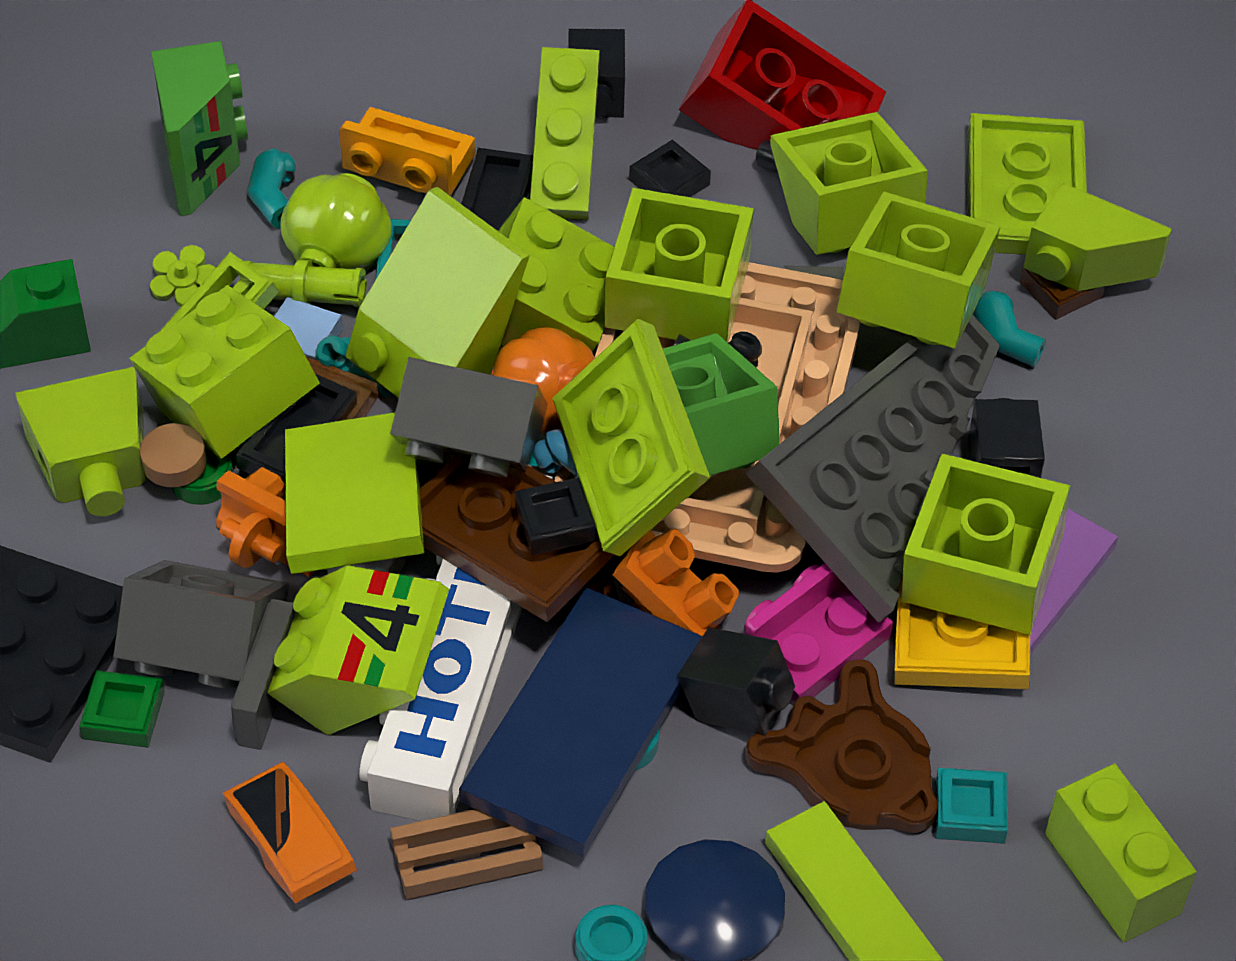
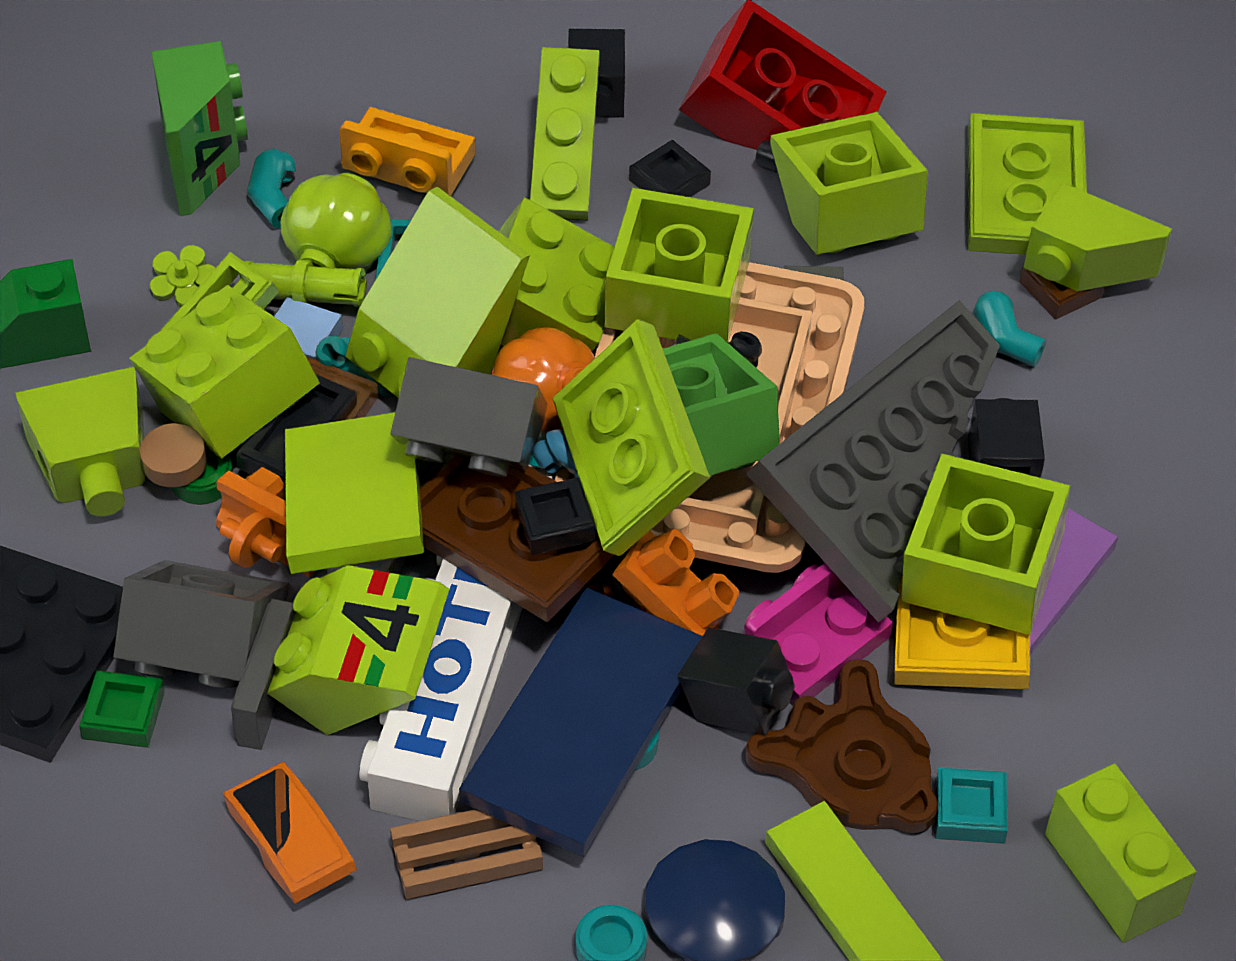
(497, 184): black tile -> none
(917, 269): lime brick -> none

